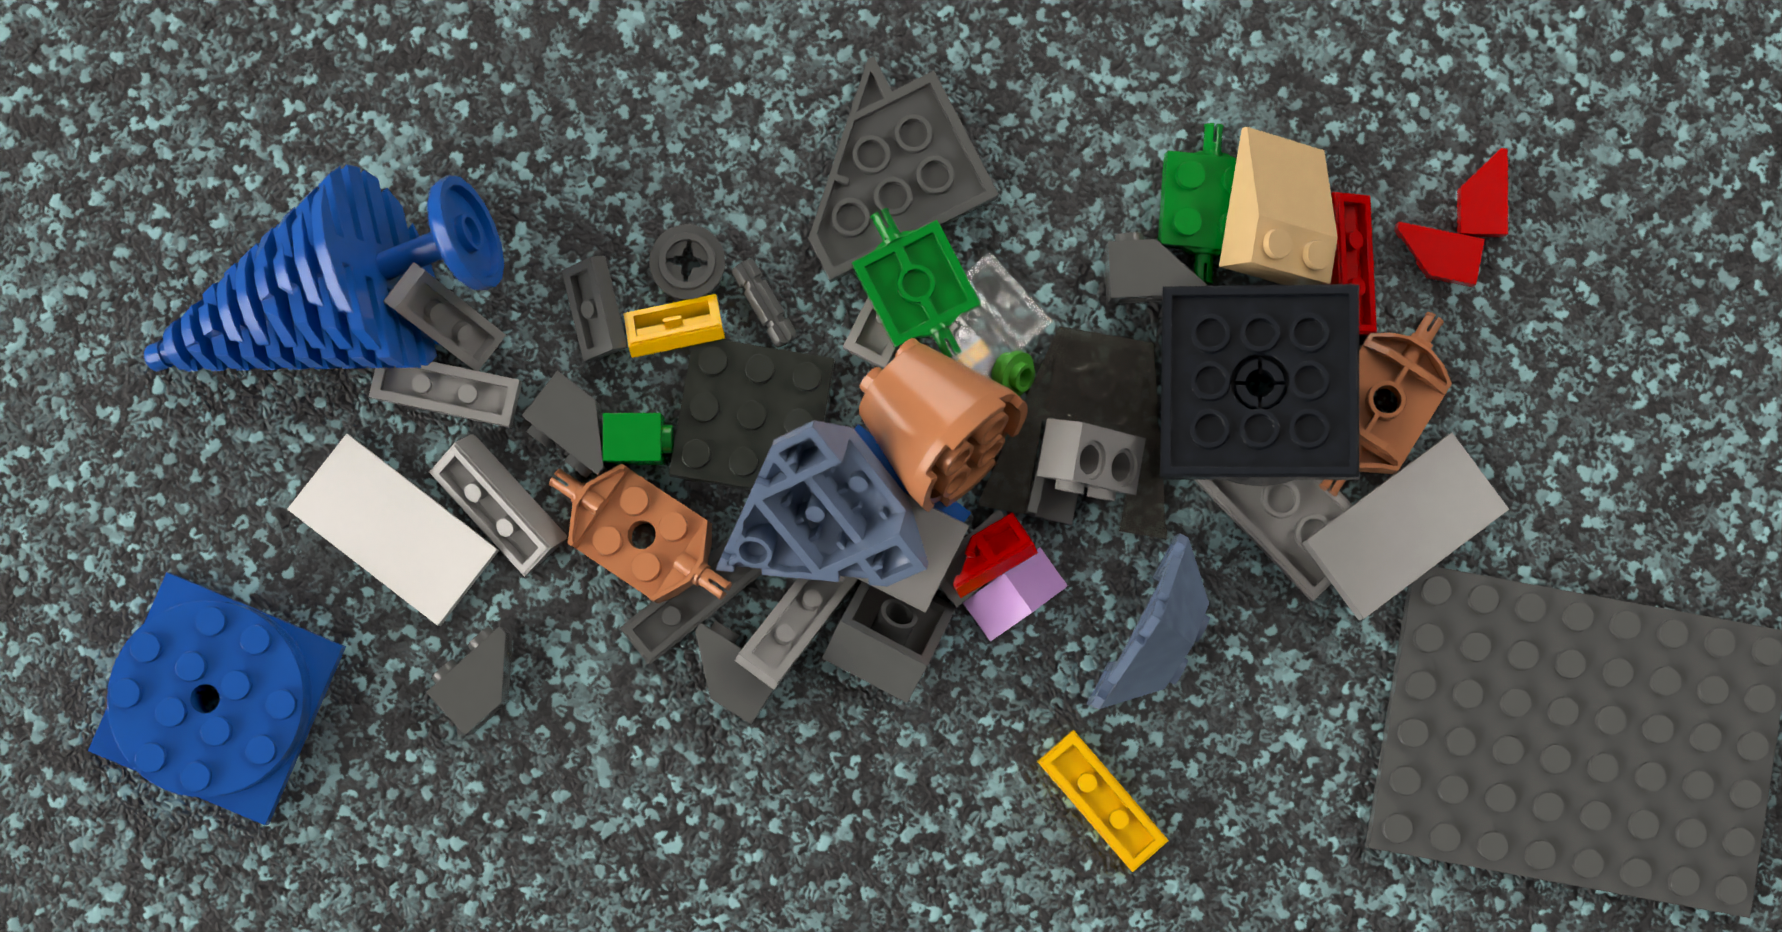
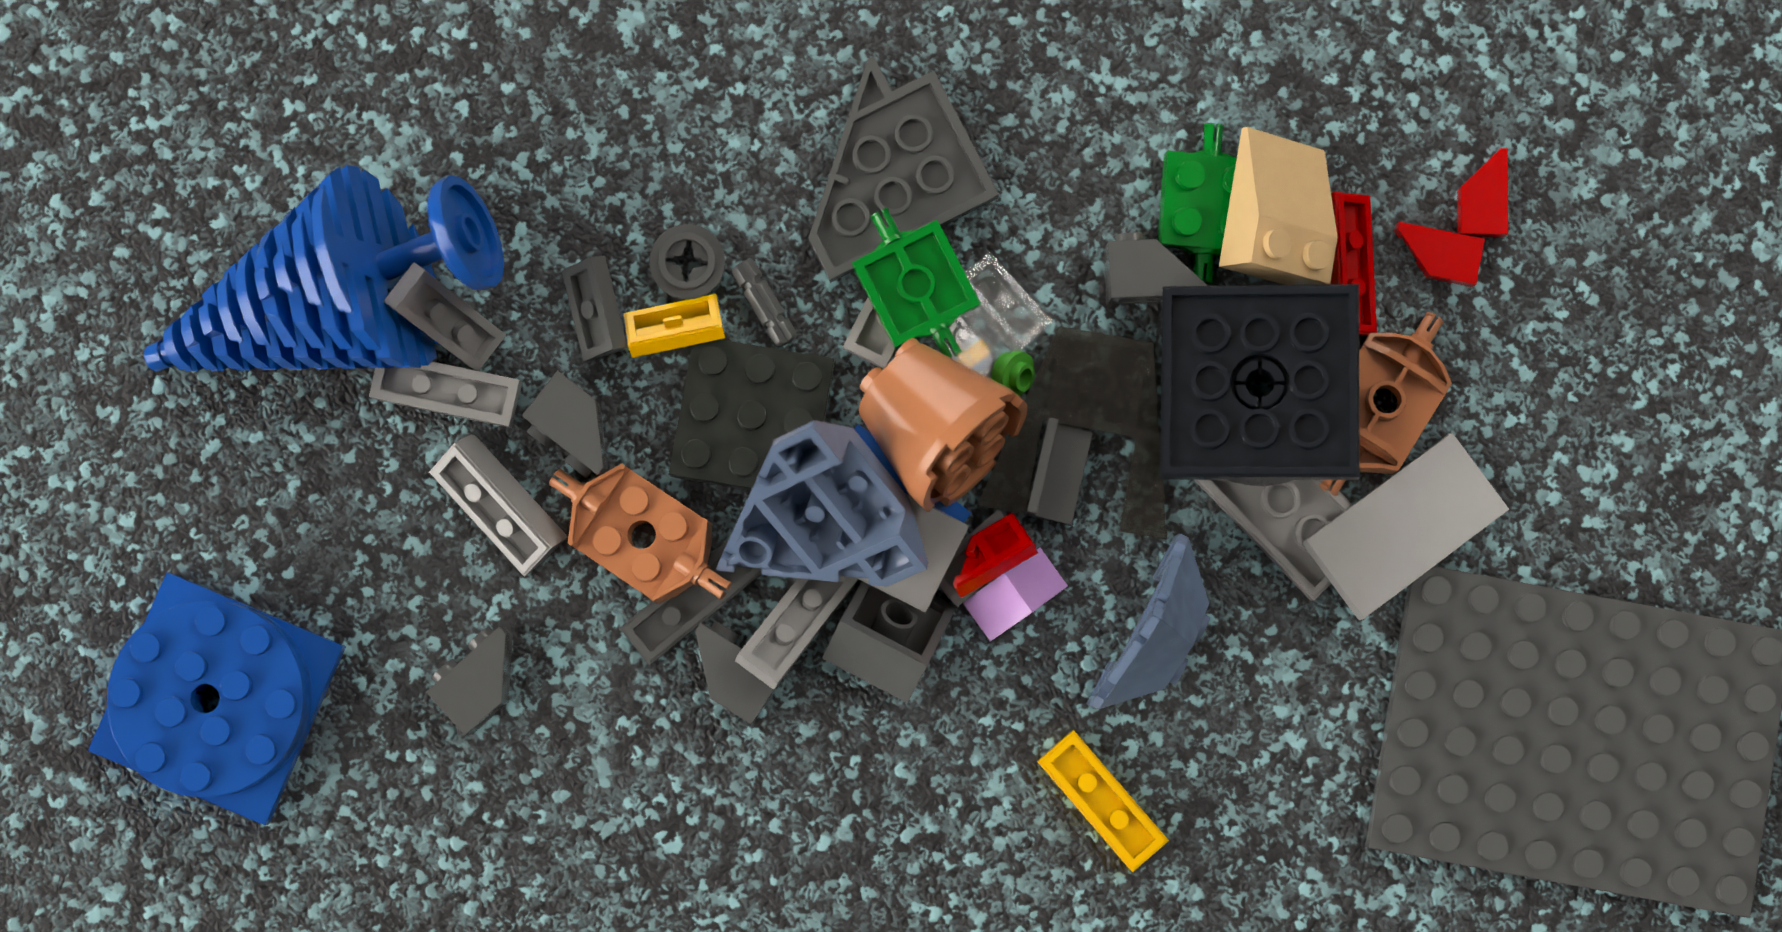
(393, 529): white tile -> none
(636, 438): green brick -> none
(1090, 457): light grey brick -> none

